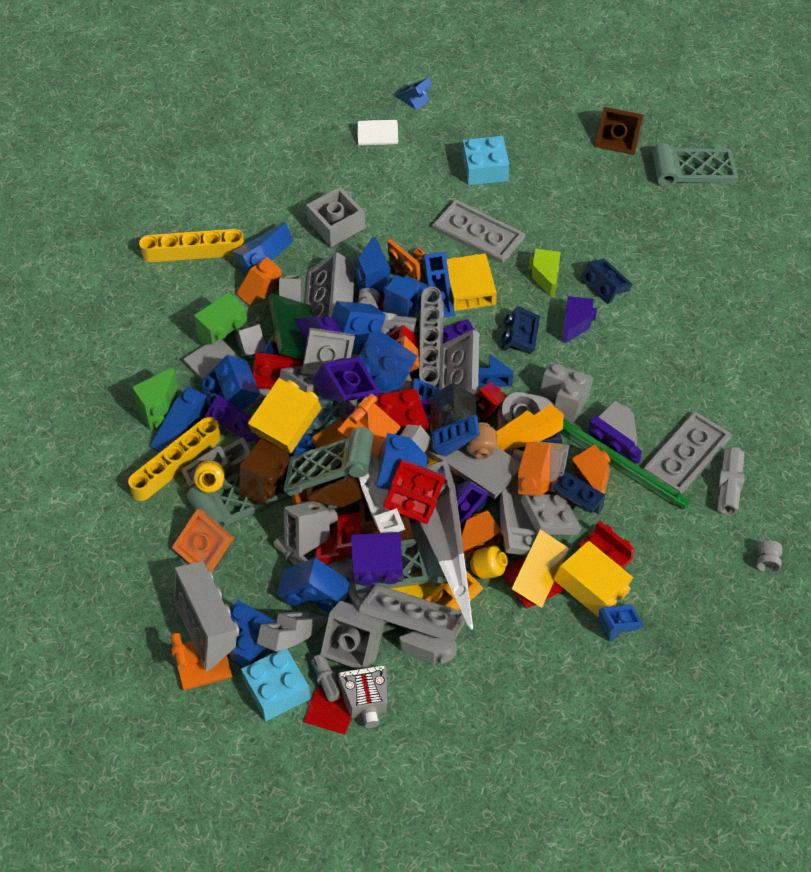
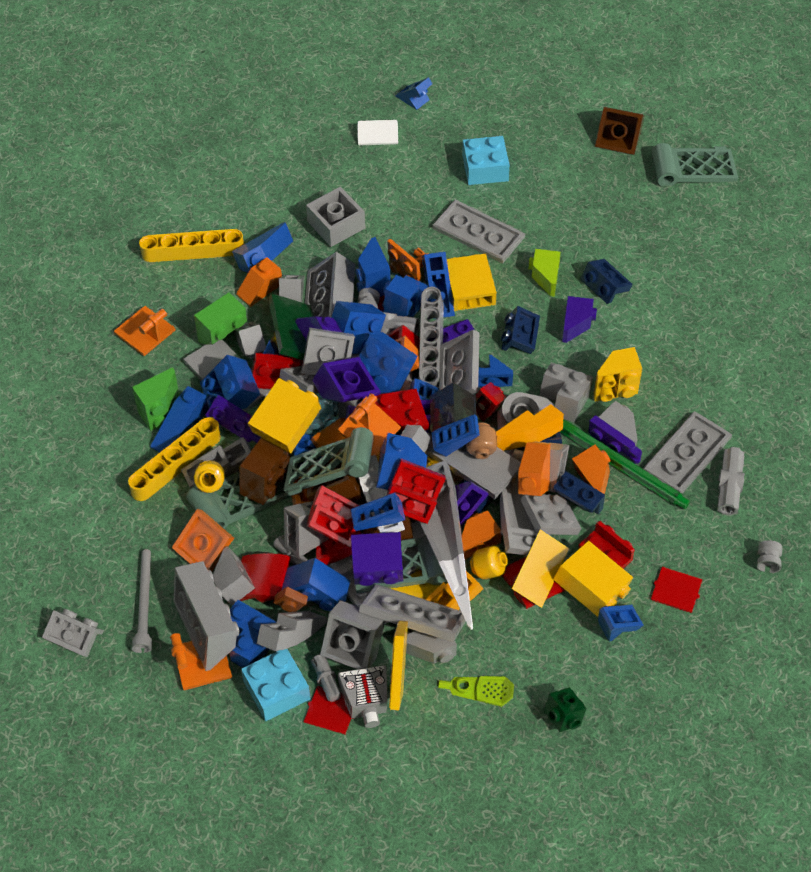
(72, 632): none -> light grey bracket
(142, 638): none -> light grey piece
(145, 330): none -> orange plate
(232, 577): none -> light grey slope
(266, 573): none -> red slope
(290, 599): none -> dark orange plate
(332, 516): none -> red slope
(380, 519): none -> blue slope
(398, 665): none -> yellow tile
(476, 687): none -> lime piece
(565, 709): none -> dark green brick
(618, 376): none -> yellow slope
(676, 589): none -> red piece

